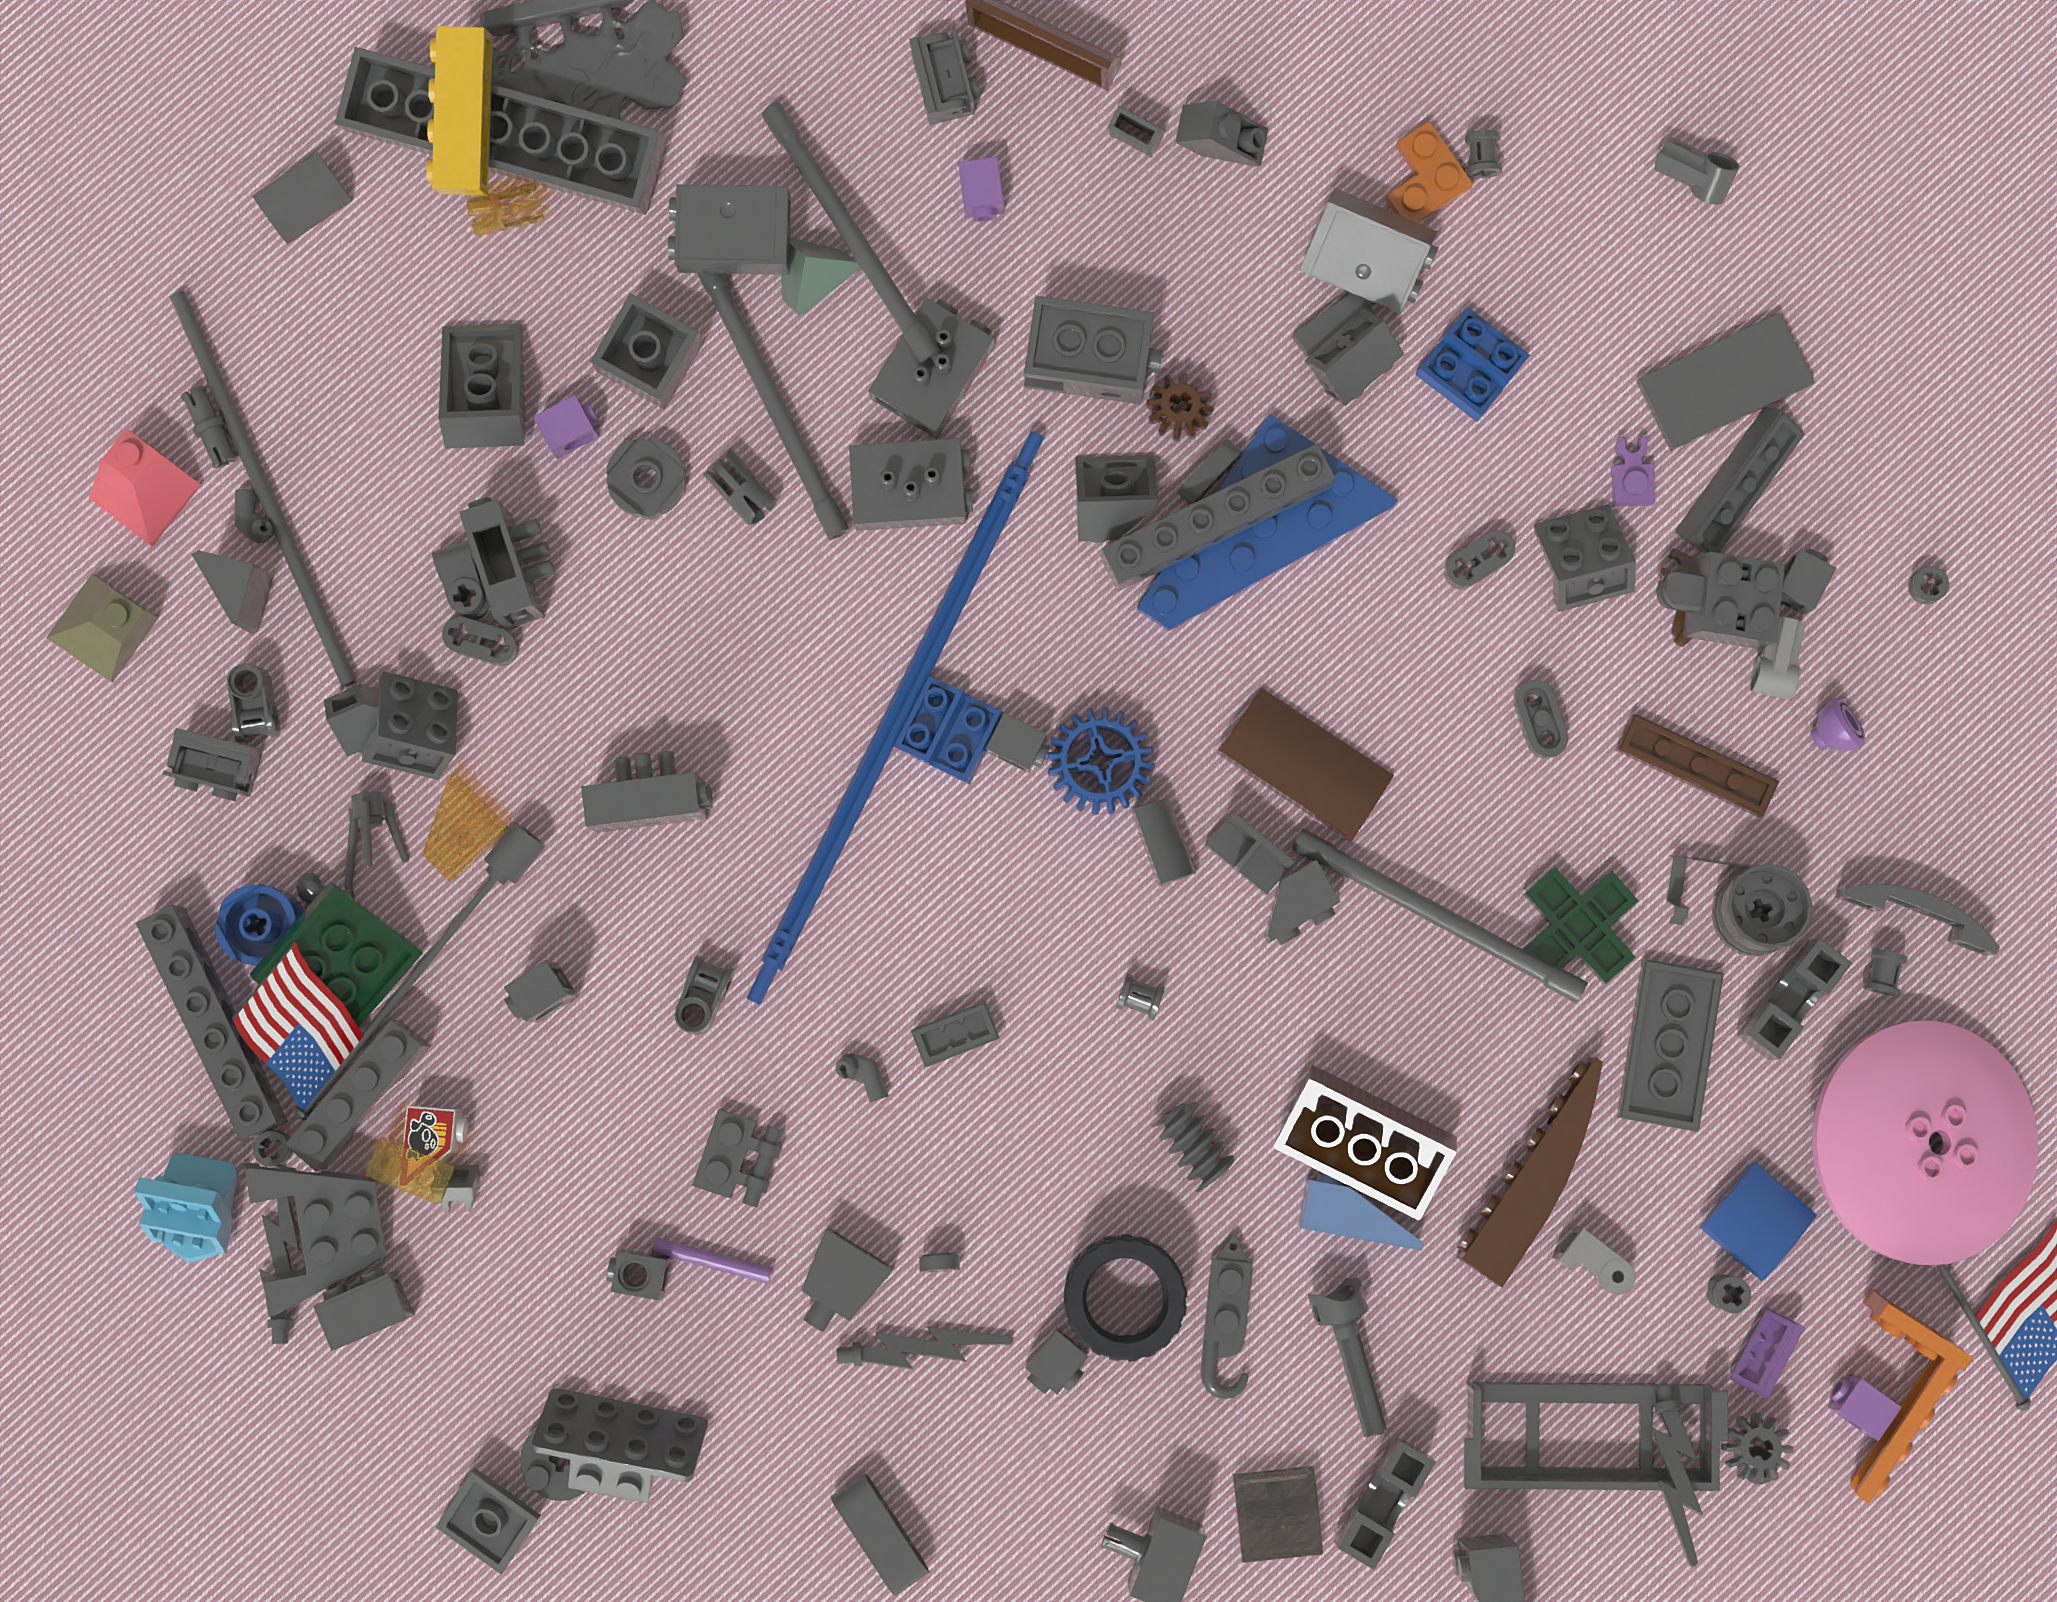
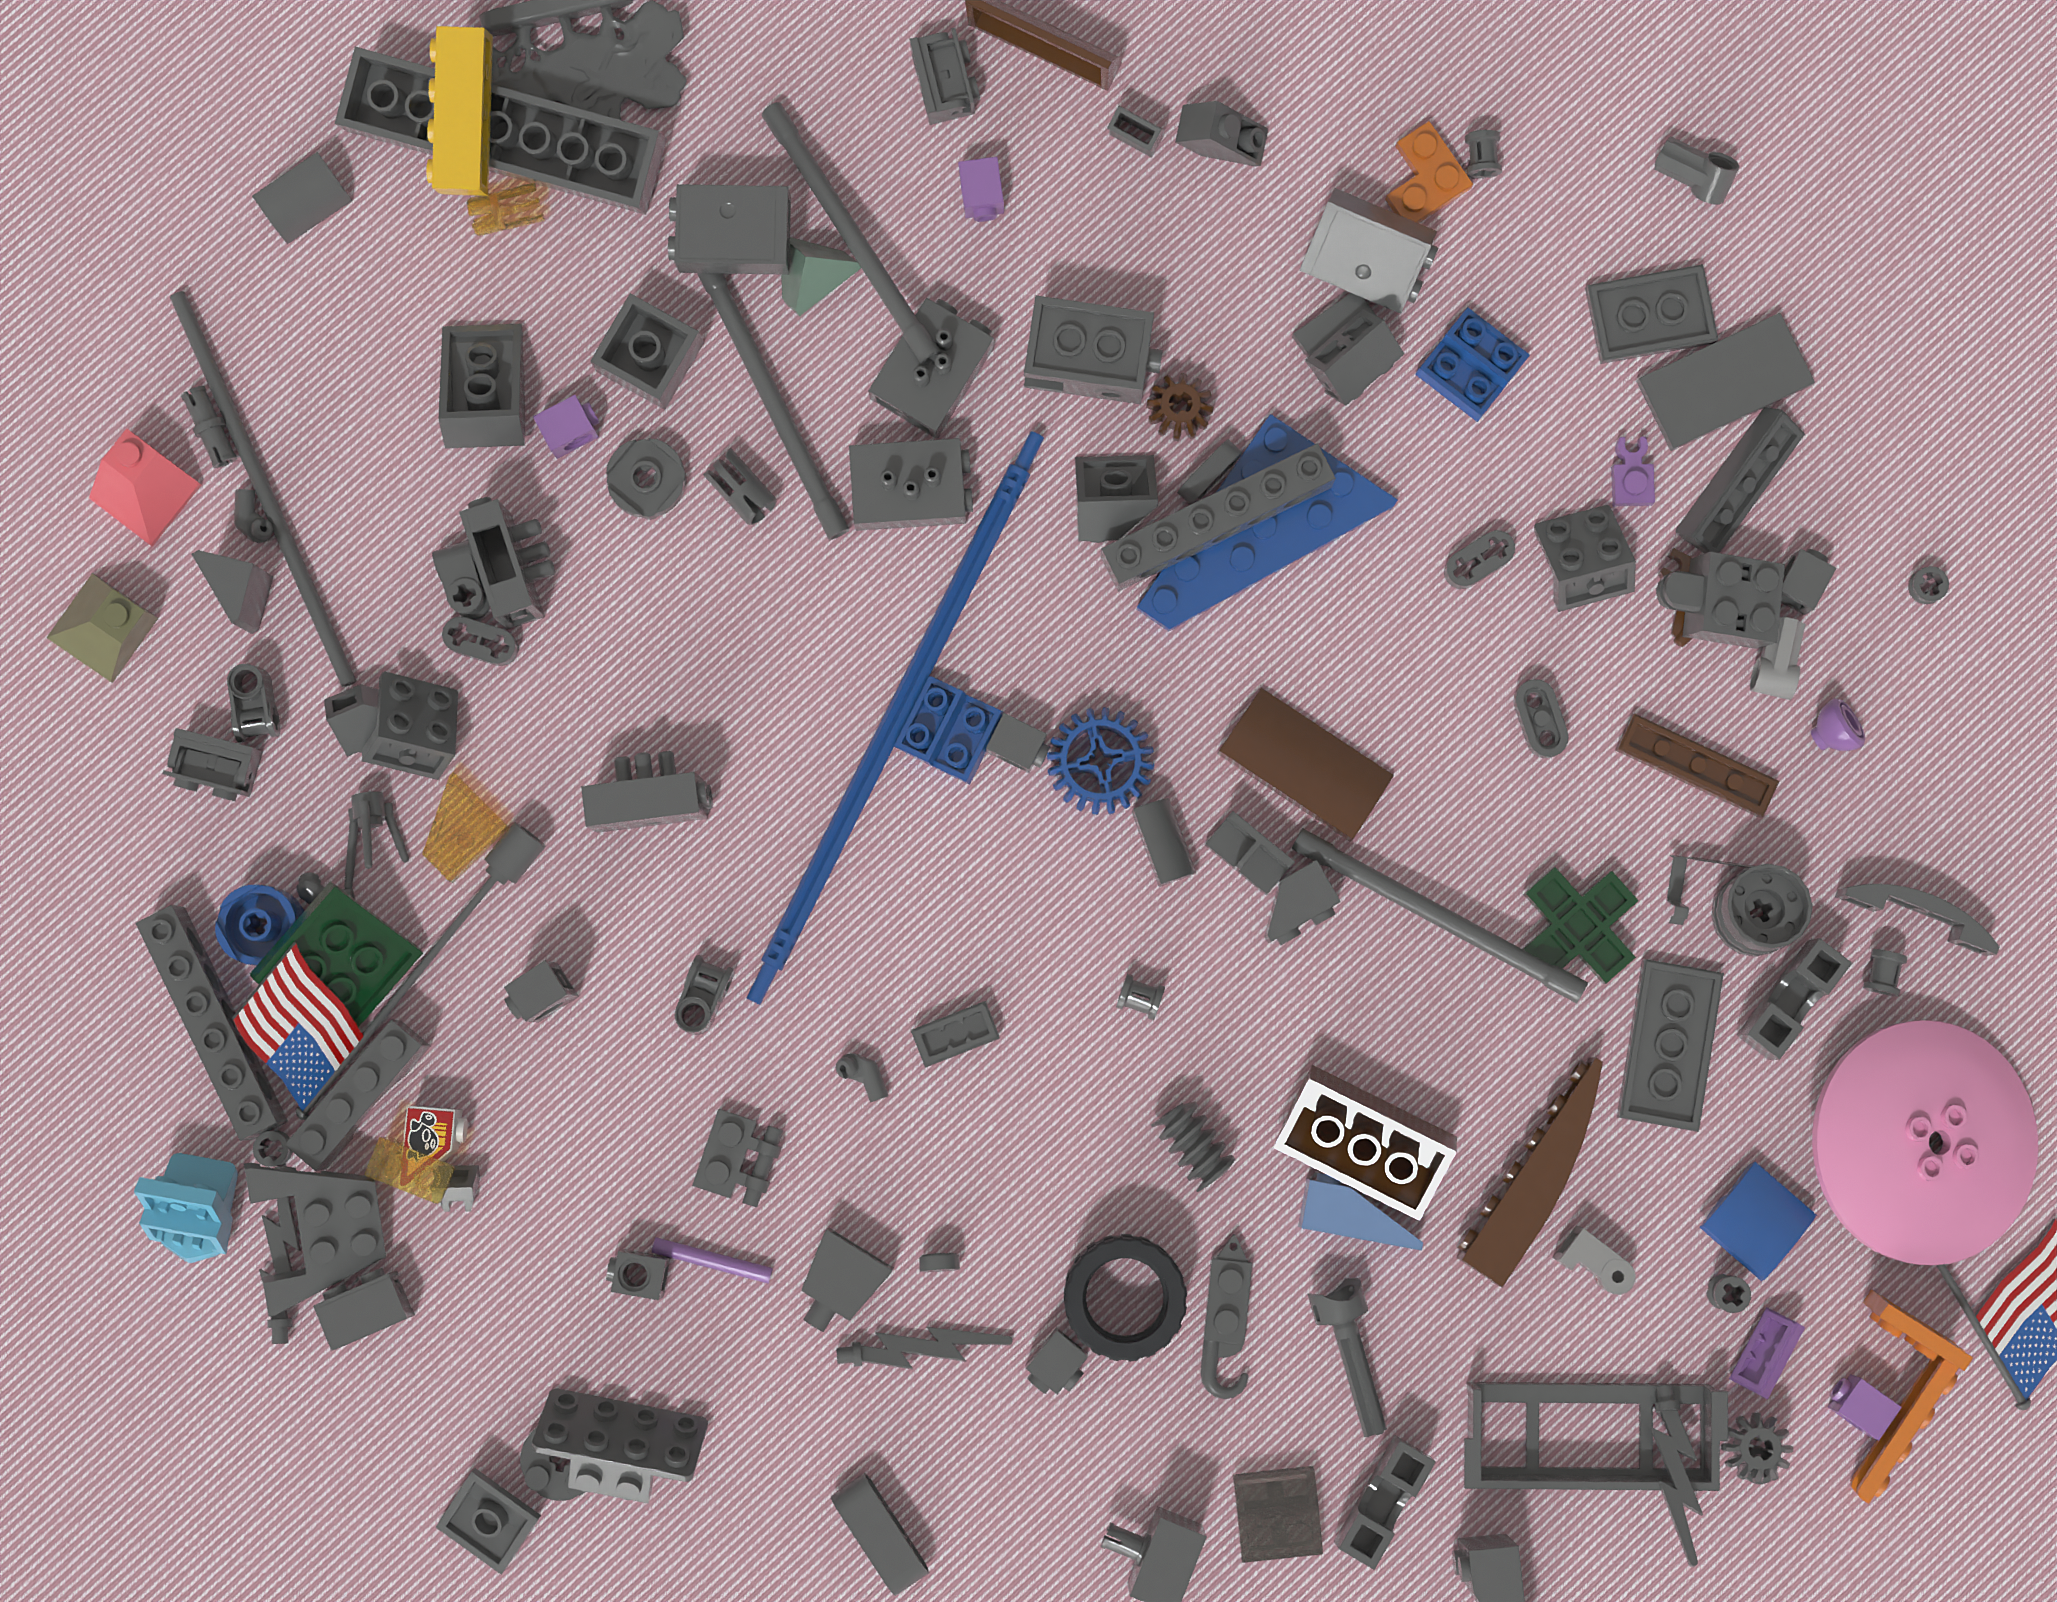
(1651, 314): none -> dark grey tile

